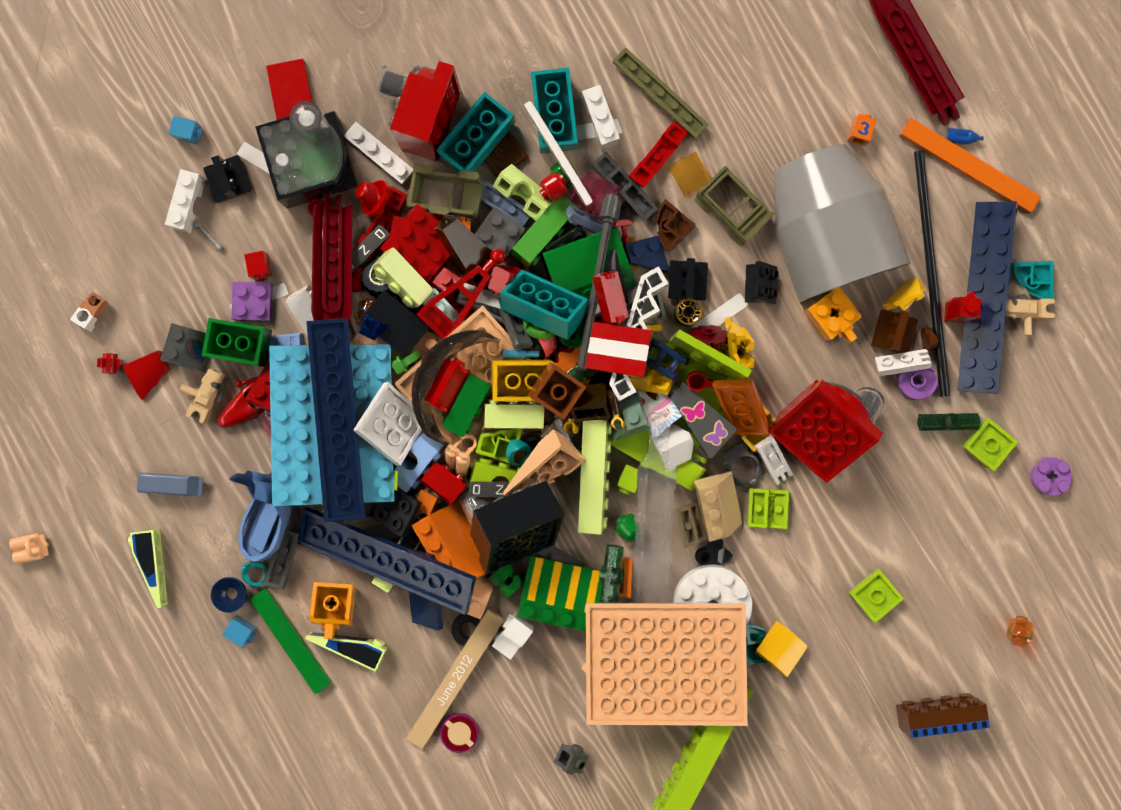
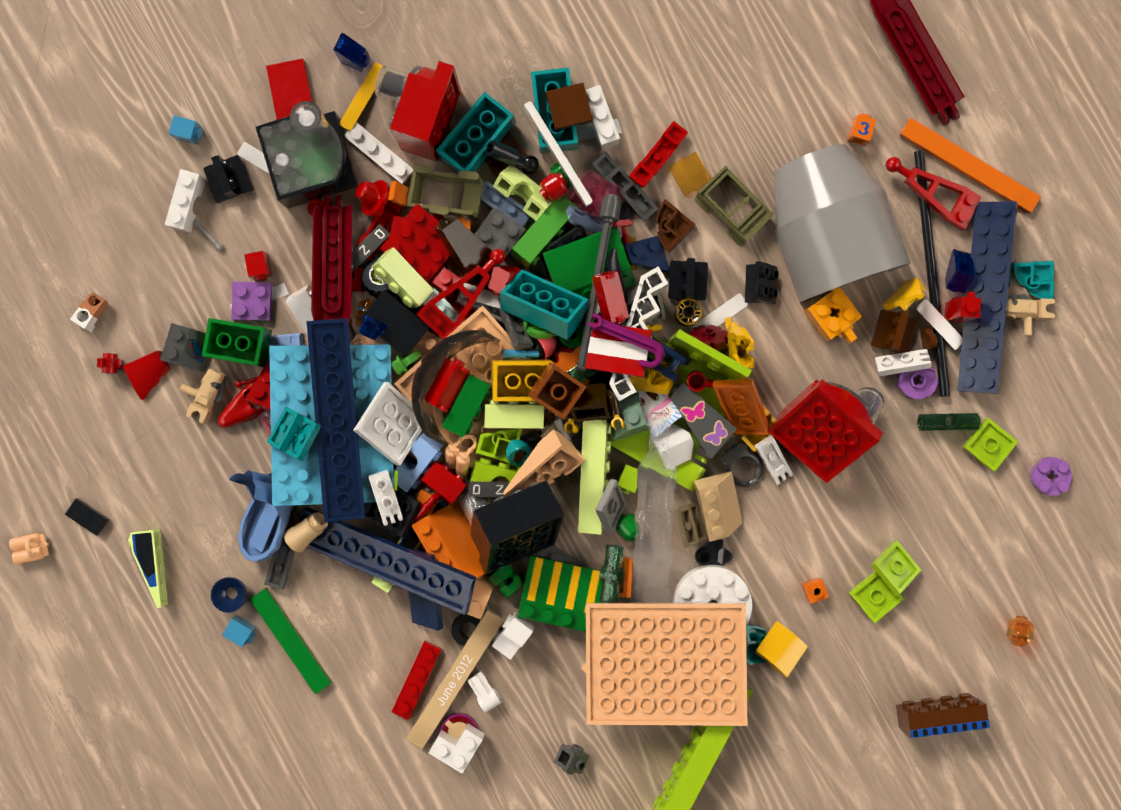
(87, 516): none -> black tile
(170, 484): sand blue piece -> none
(244, 570): teal piece -> none
(294, 434): none -> teal slope
(305, 532): none -> tan plant
(323, 614): light orange hinge -> none
(351, 53): none -> clear blue slope
(359, 650): slope -> none
(361, 98): none -> yellow sticker
(385, 496): none -> white hinge
(398, 193): none -> orange tile
(416, 680): none -> red plate
(426, 507): none -> red piece
(457, 752): none -> white brick
(486, 695): none -> white piece
(512, 157): none -> black piece
(569, 106): none -> reddish brown tile
(611, 506): none -> light grey tile
(630, 337): none -> magenta piece
(660, 93): olive plate -> none
(768, 508): lime slope -> none
(810, 586): none -> orange plate
(896, 567): none -> lime plate
(940, 323): none -> white sticker
(959, 271): none -> clear blue slope
(962, 136): blue piece -> none
(963, 207): none -> red plate

